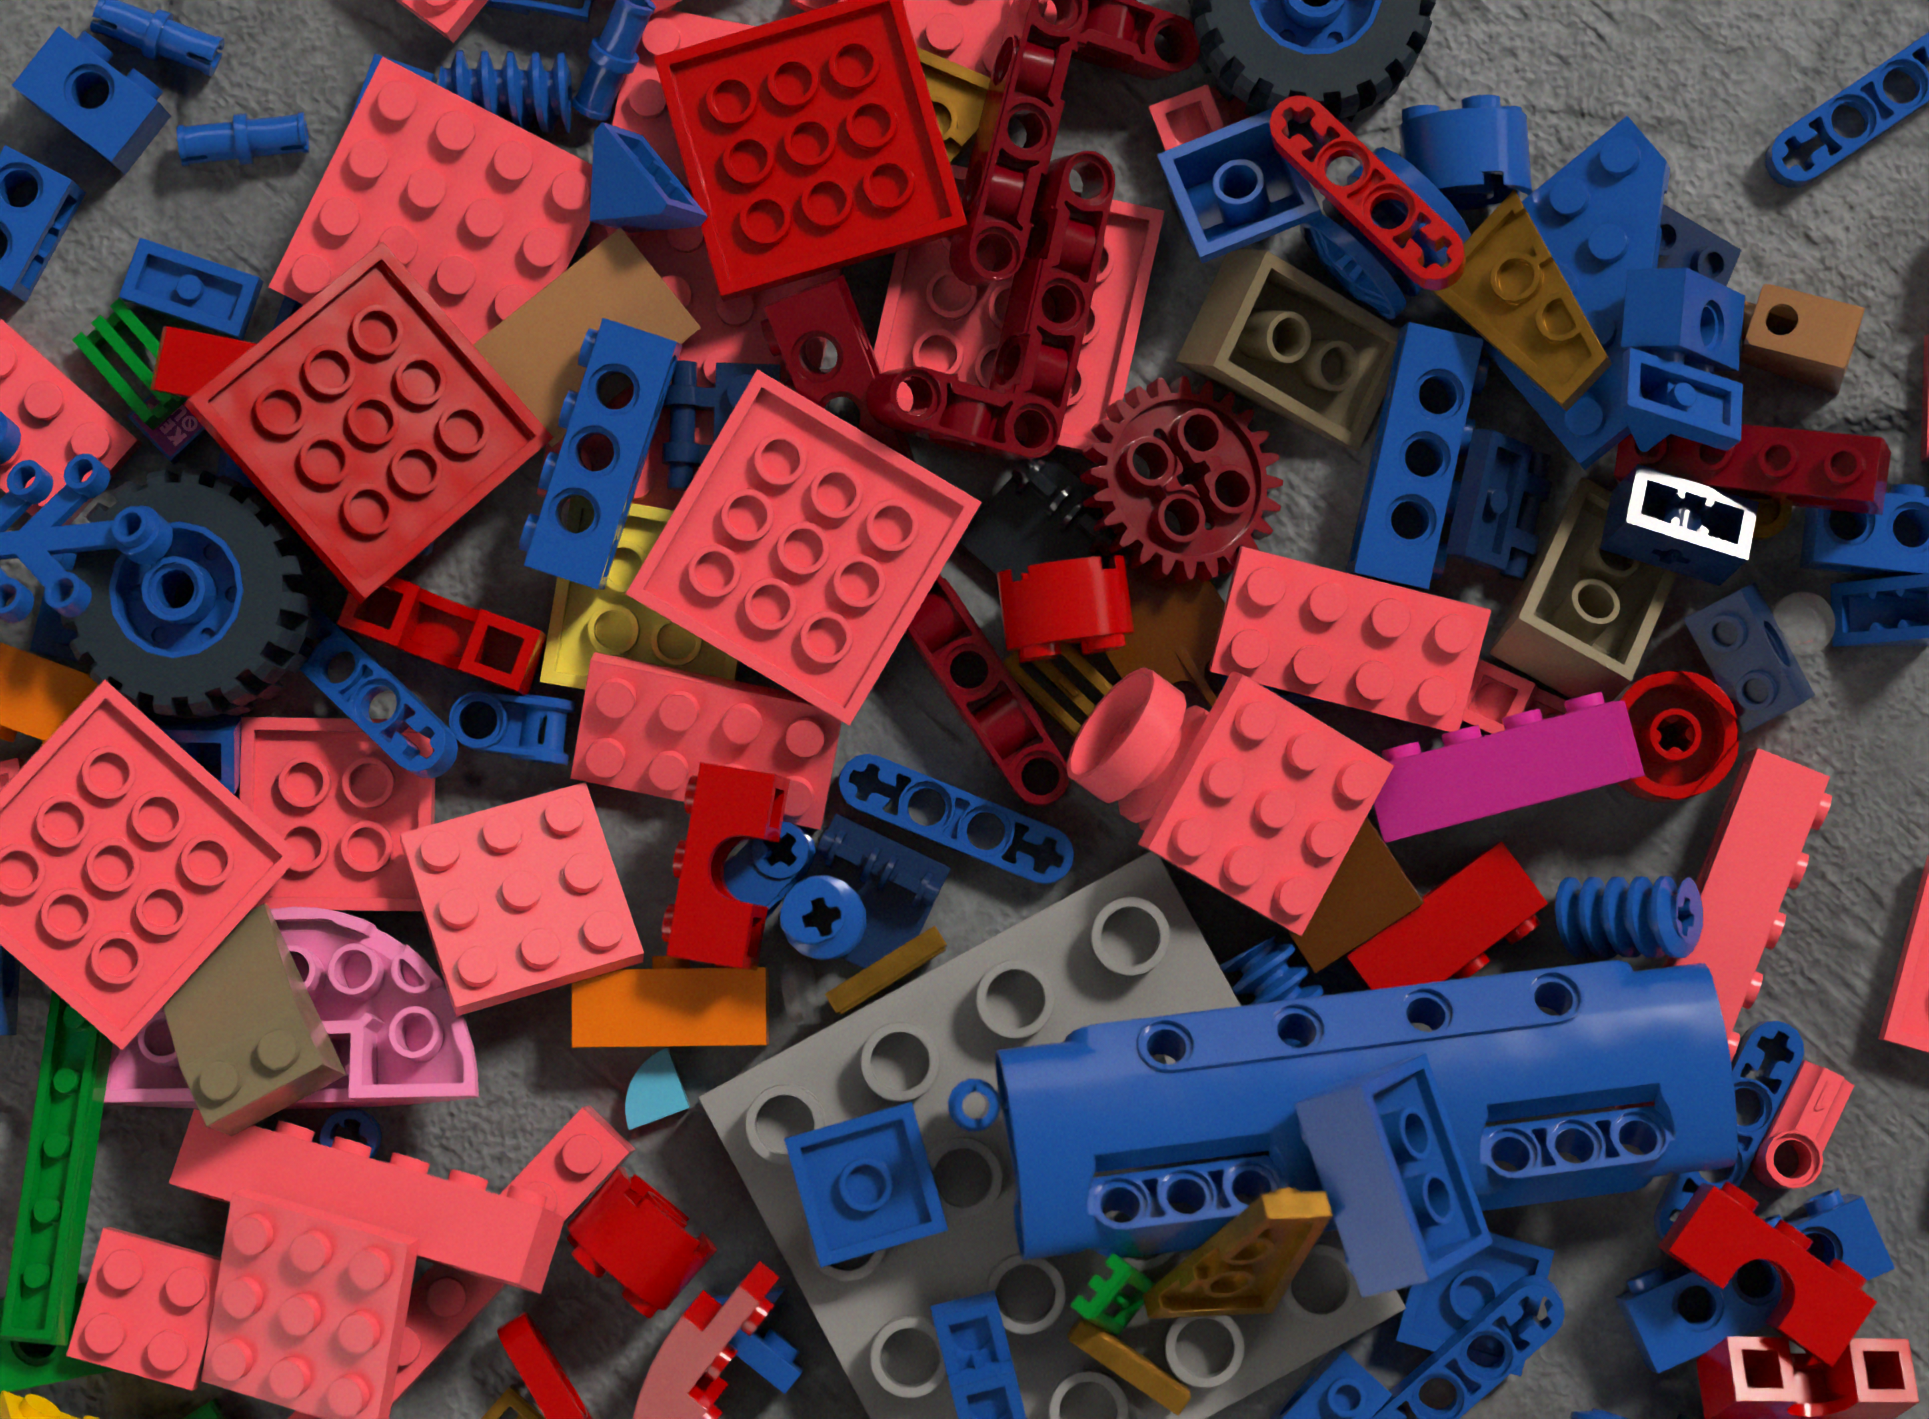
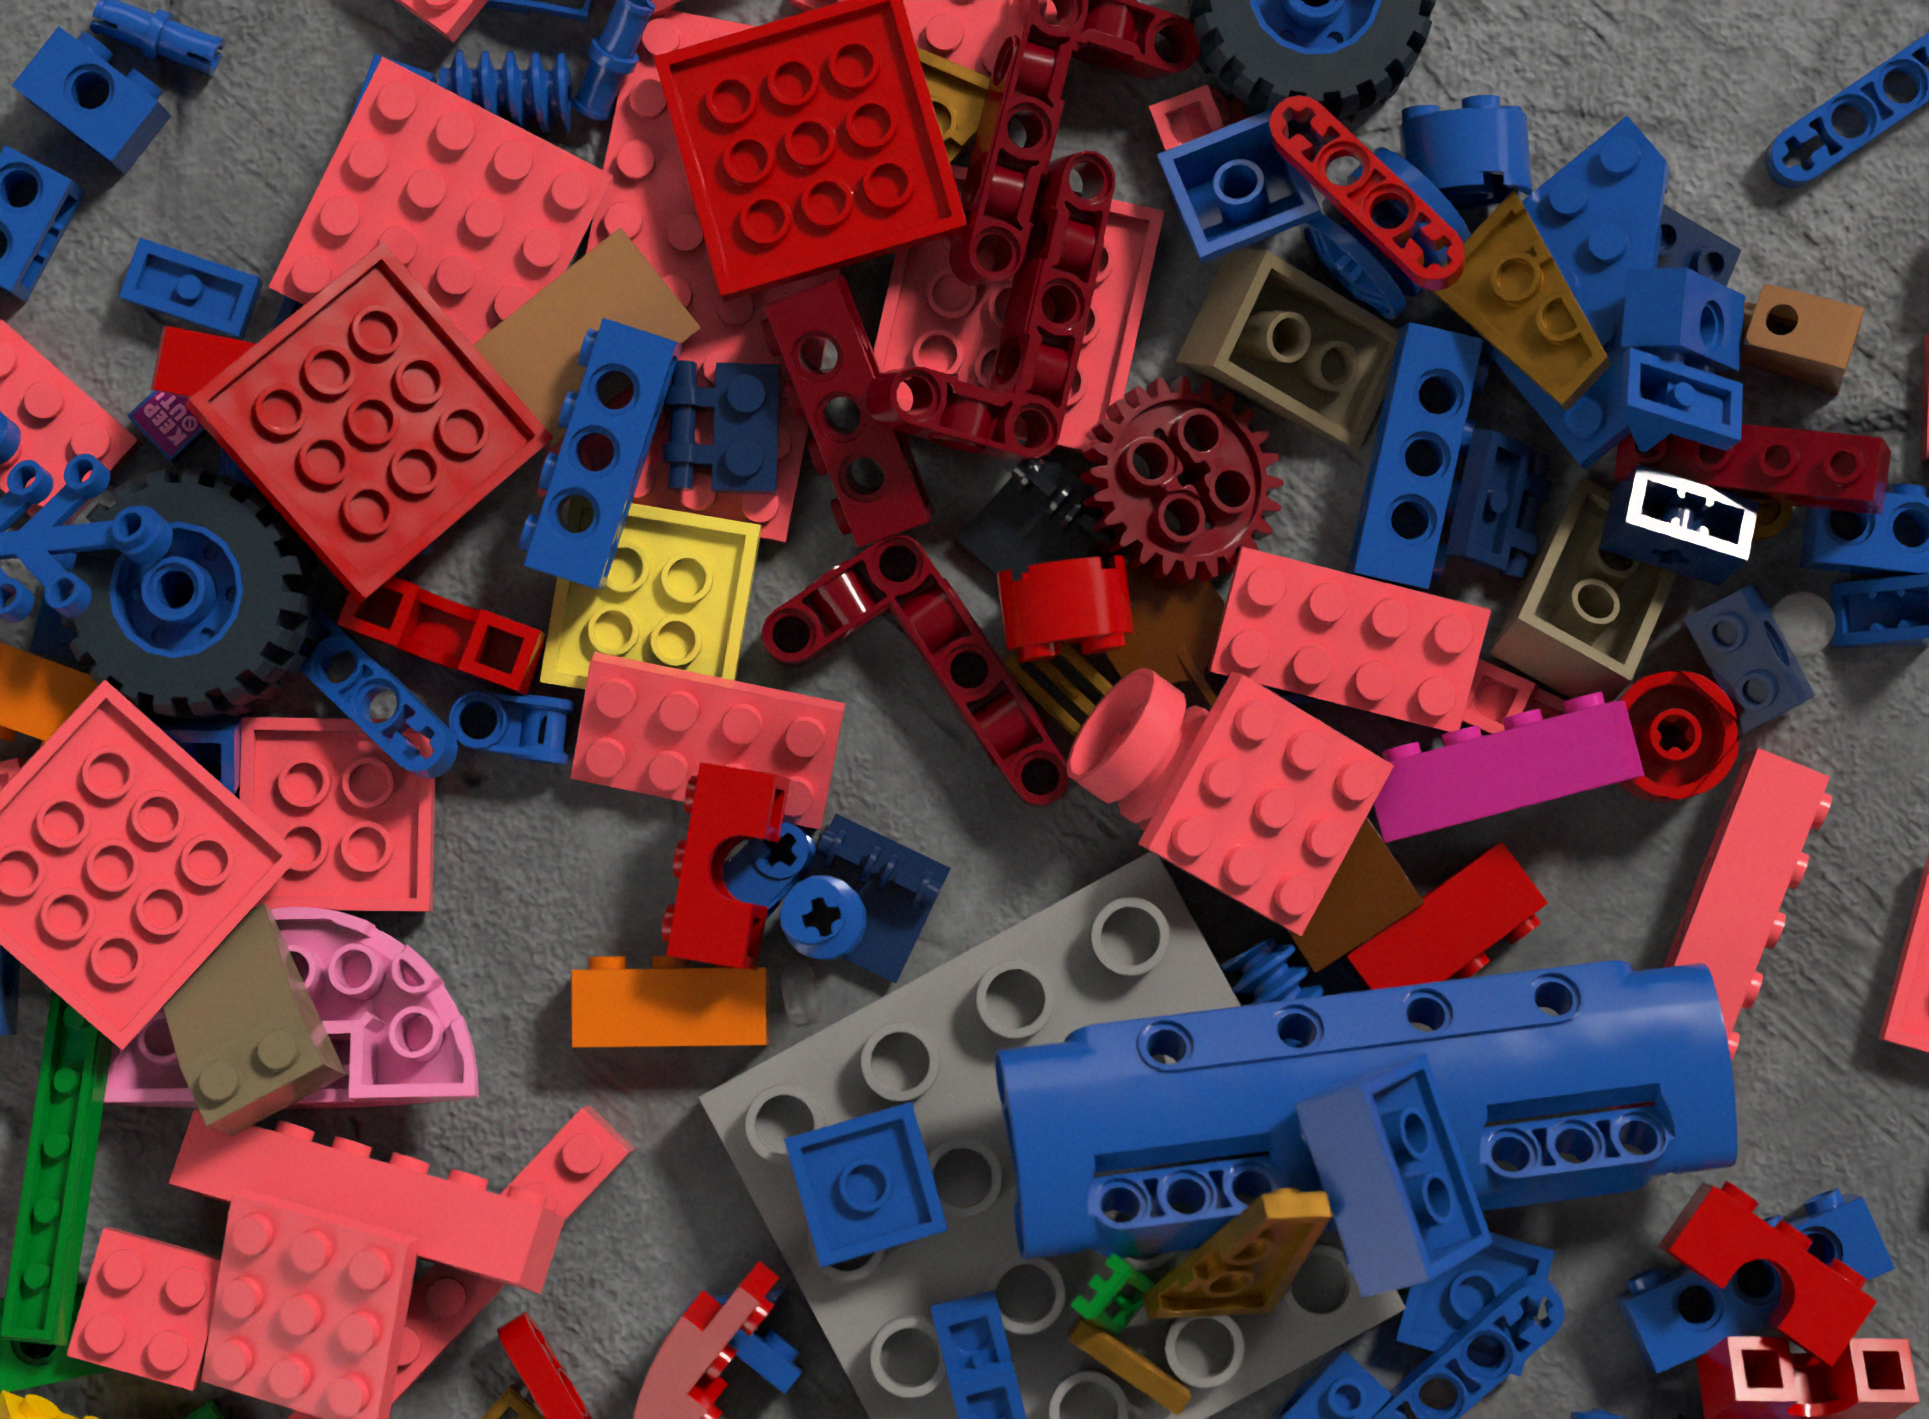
(107, 331): green tile -> none
(243, 139): blue pin -> none
(369, 1128): blue bush -> none
(521, 898): coral plate -> none
(636, 187): blue slope -> none
(638, 1241): red brick -> none
(655, 1091): medium azure tile -> none
(803, 547): coral plate -> none
(886, 971): pearl gold tile -> none
(959, 811): blue beam -> none
(991, 1110): blue pin -> none
(1628, 917): blue piece -> none
(1750, 1135): blue beam -> none
(1804, 1122): coral piece -> none

